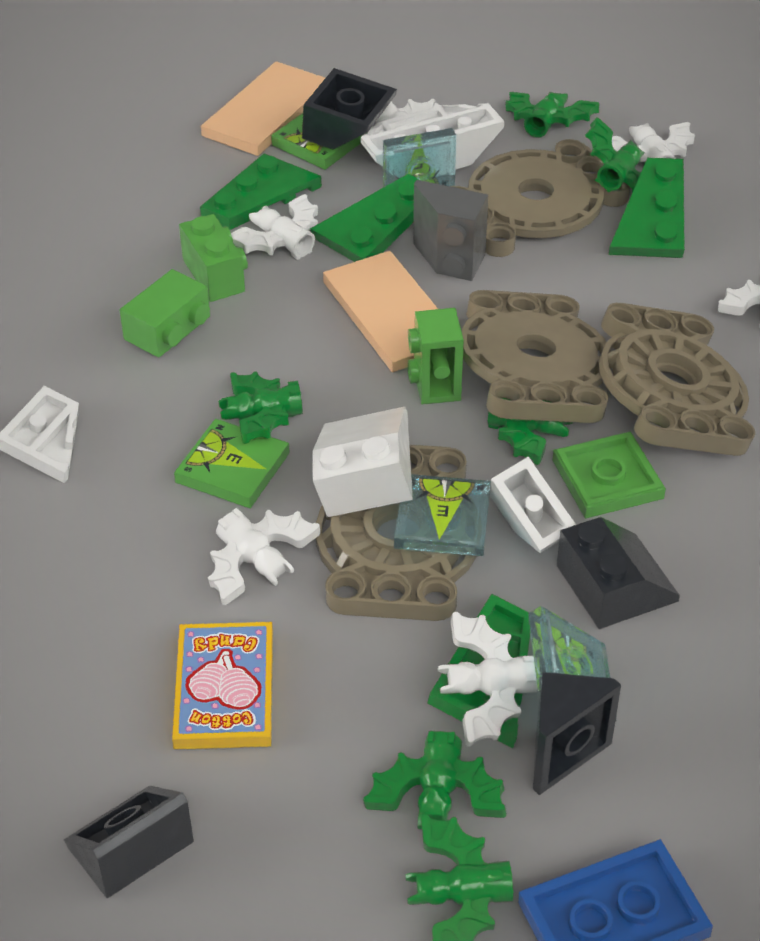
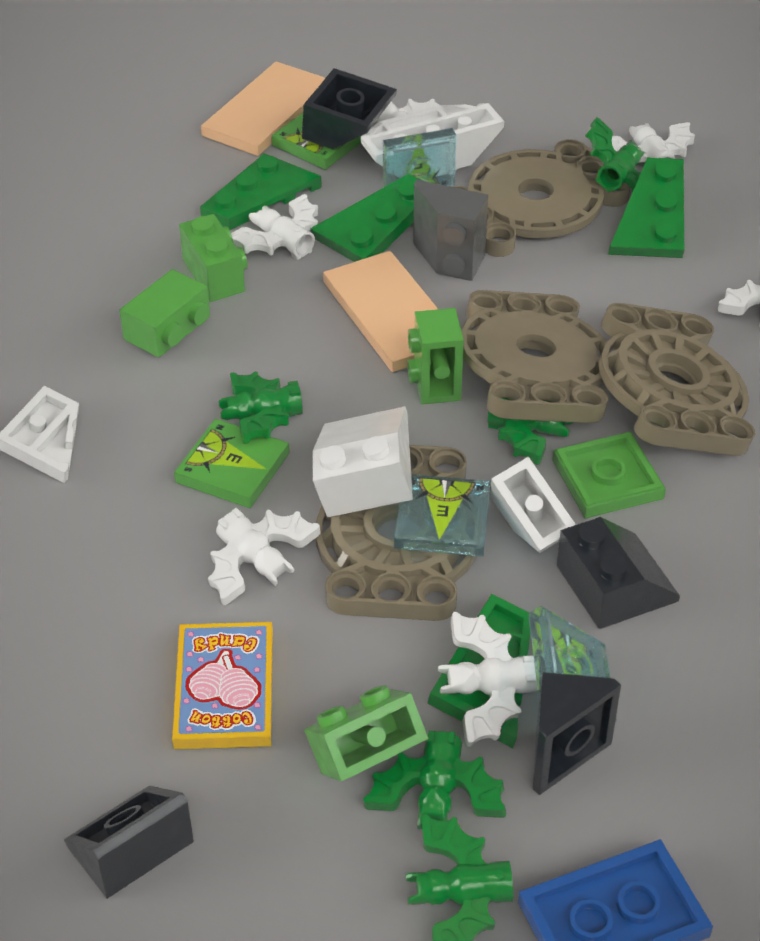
(365, 733): none -> bright green brick
(548, 111): green animal -> none

